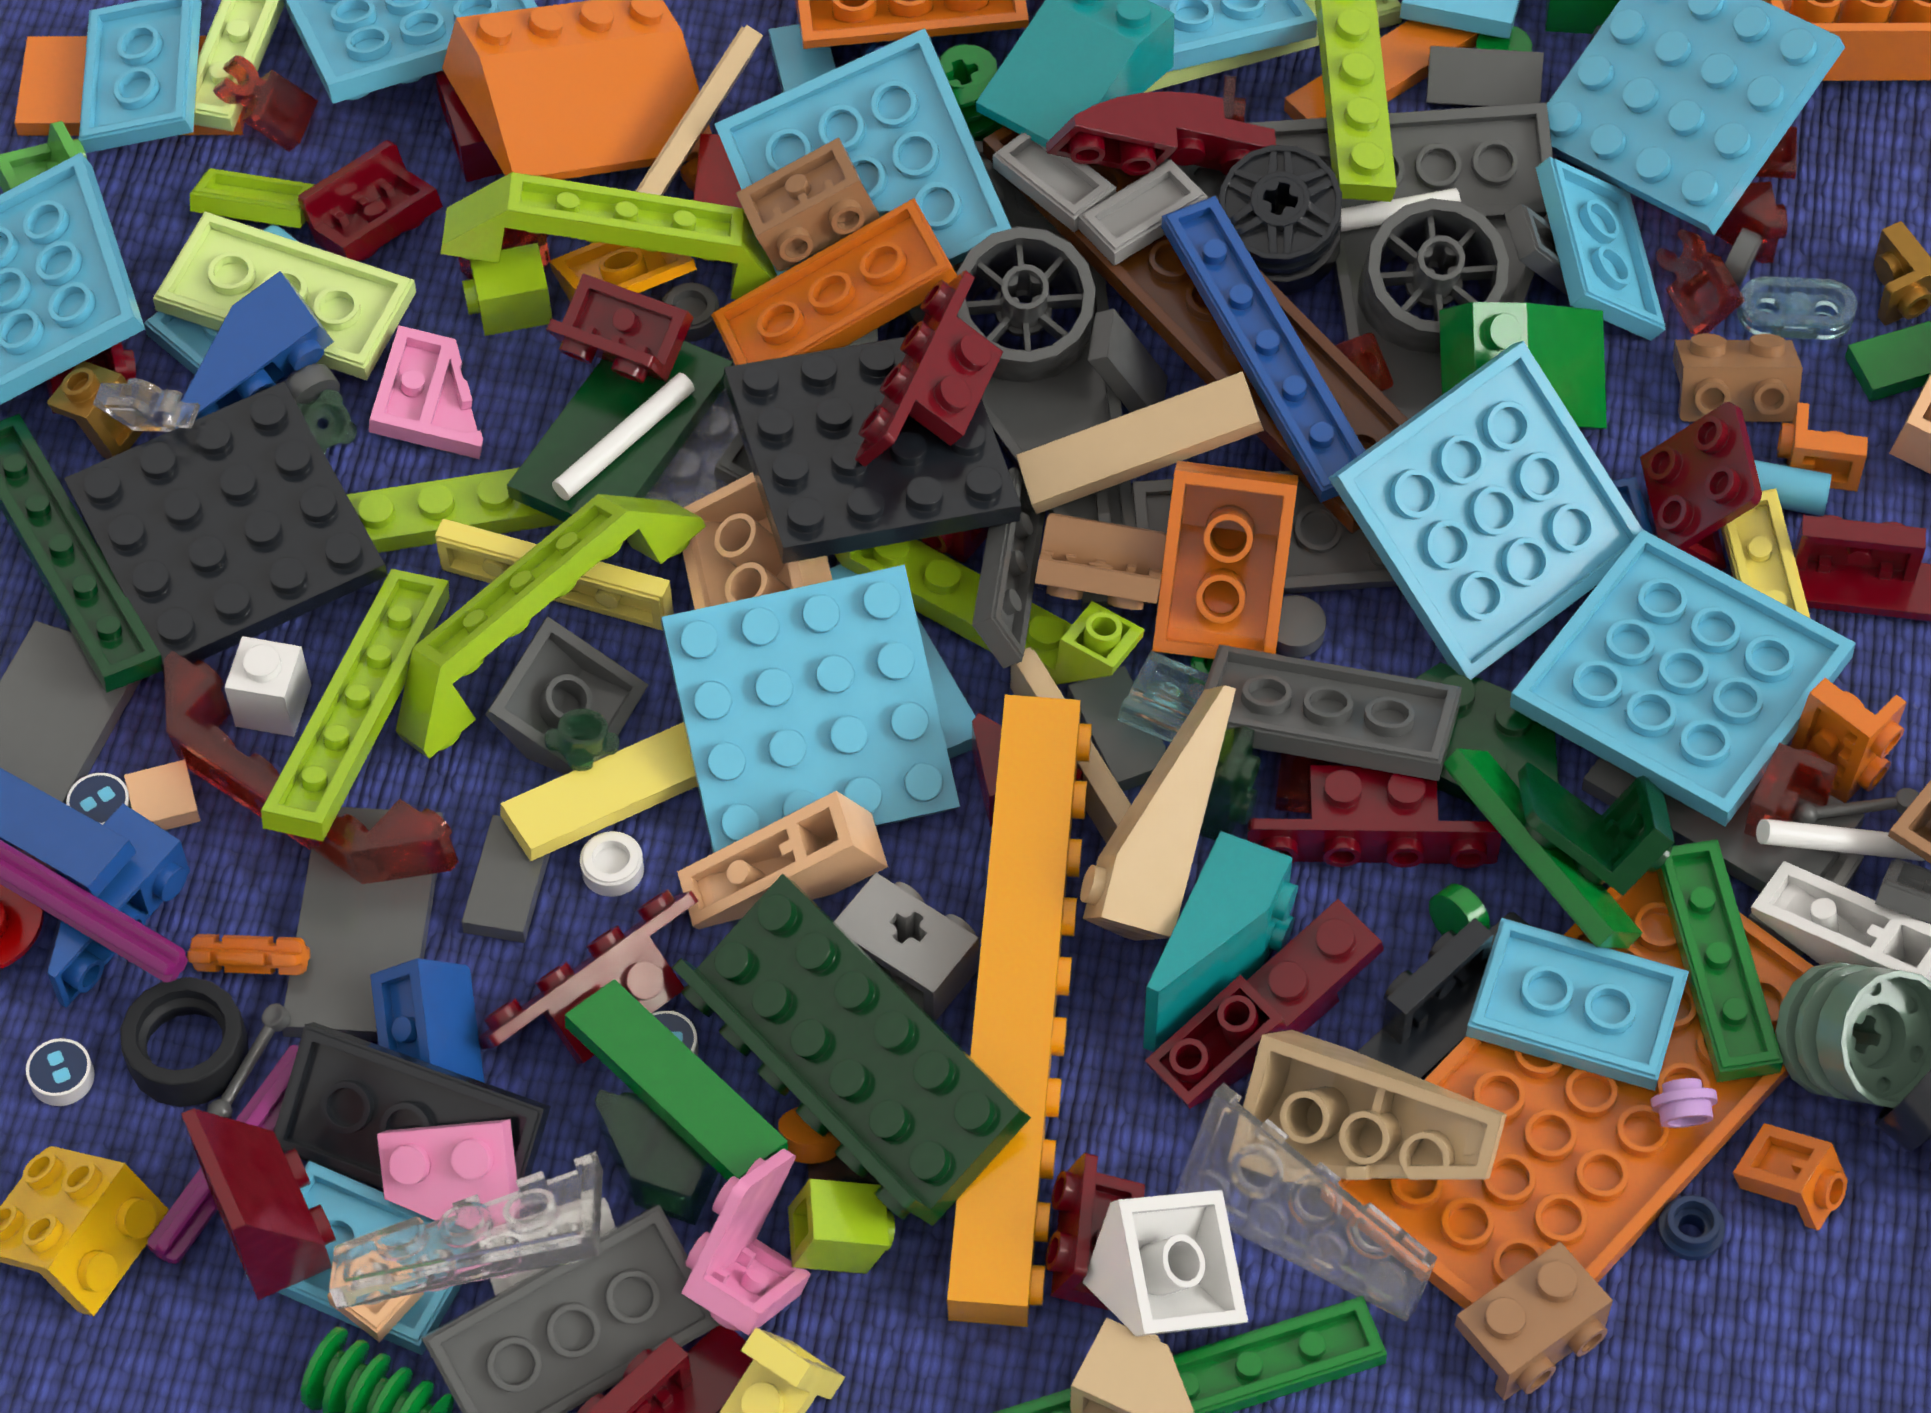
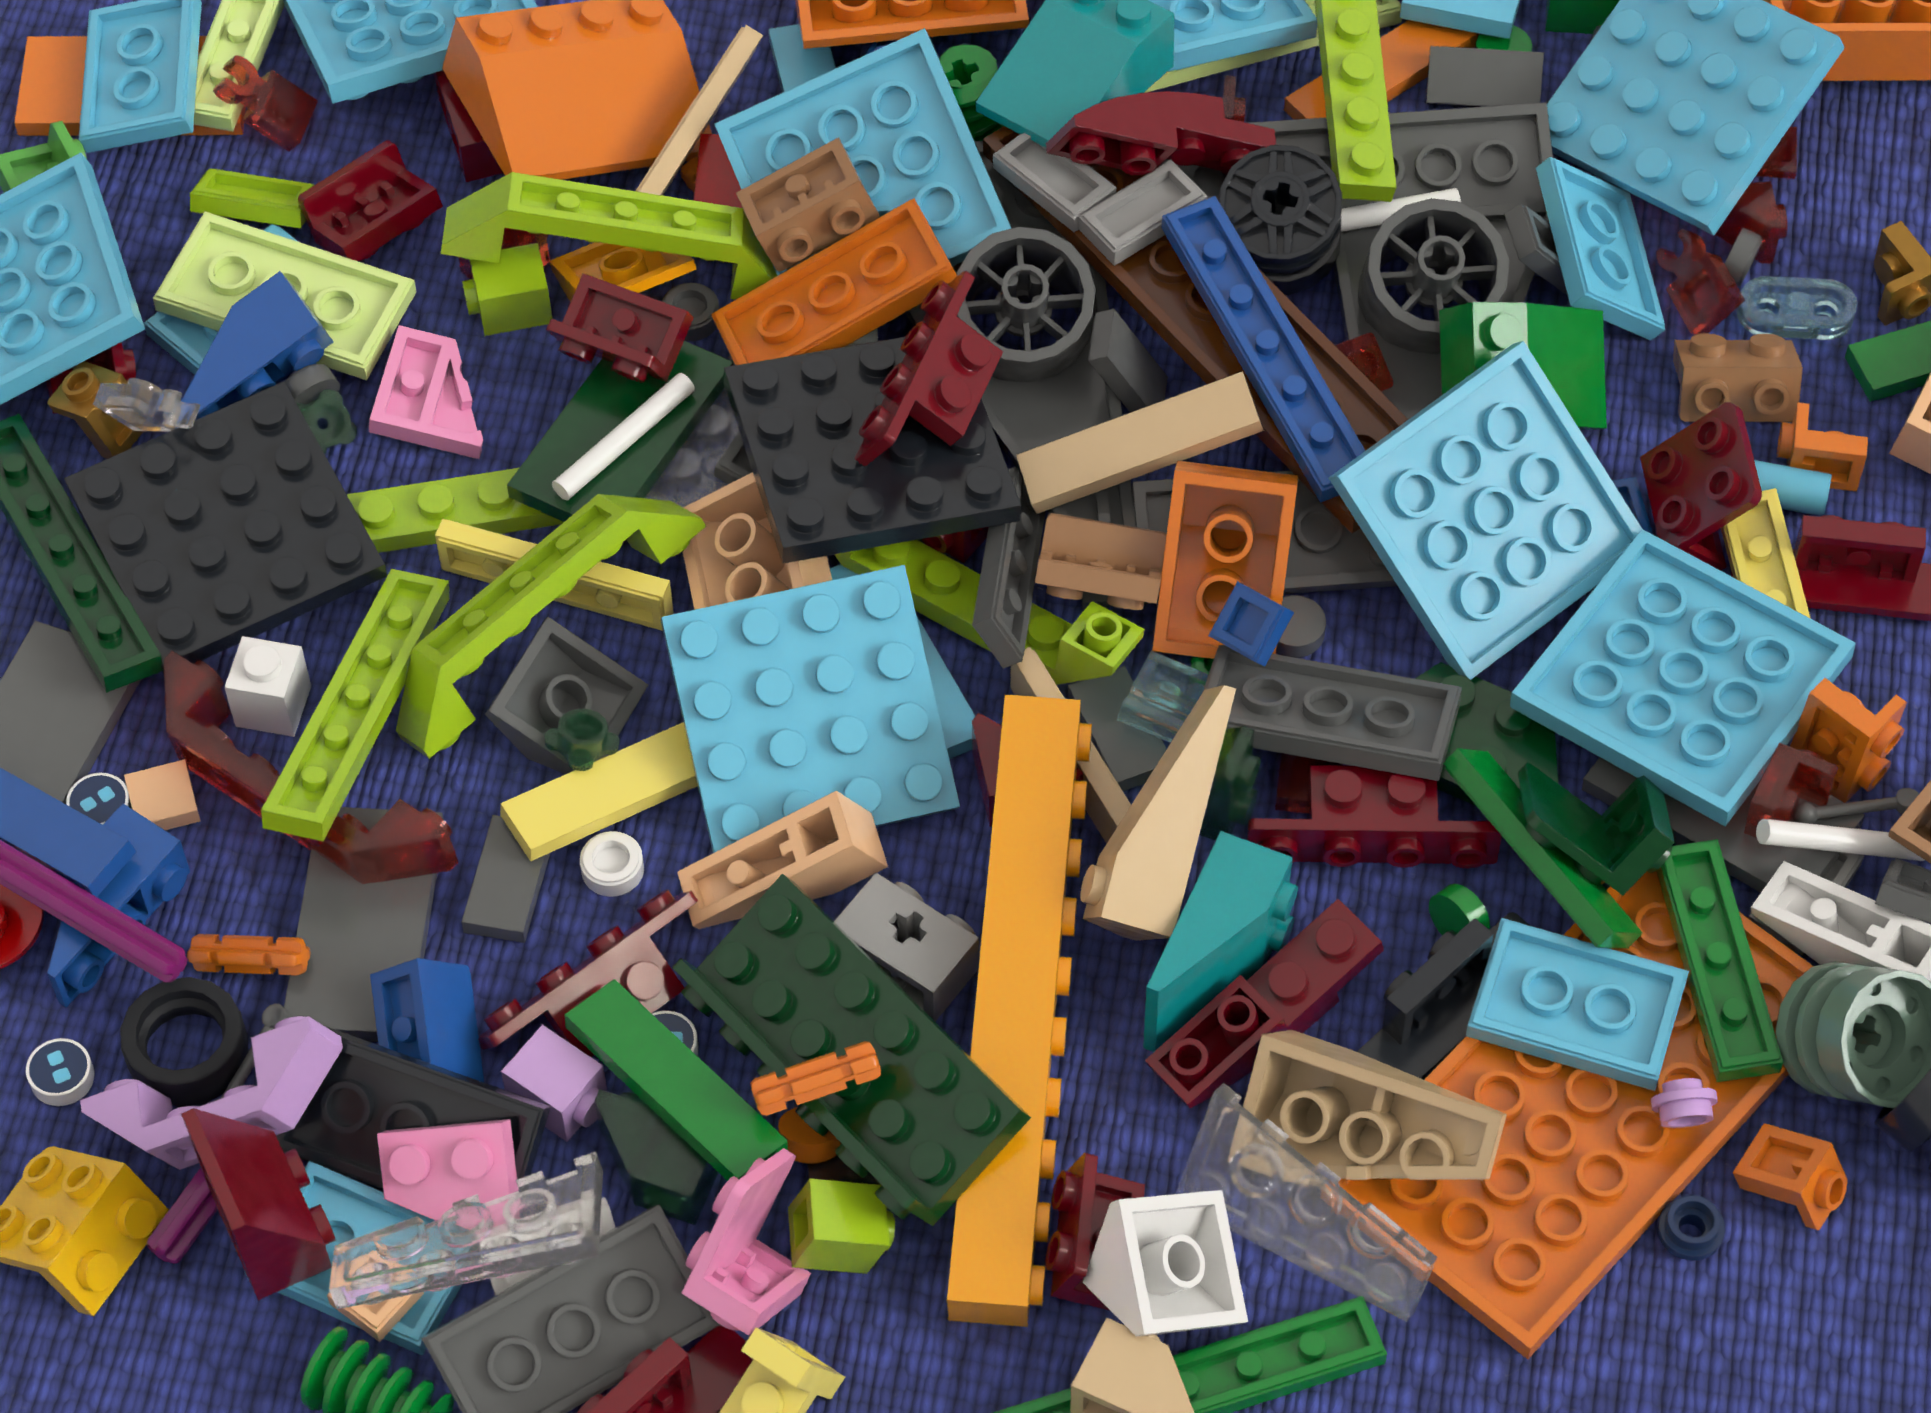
(288, 1073): none -> lavender slope
(558, 1076): none -> lavender brick
(815, 1078): none -> orange axle
(1251, 624): none -> blue tile
(1536, 1320): medium nougat bracket -> none

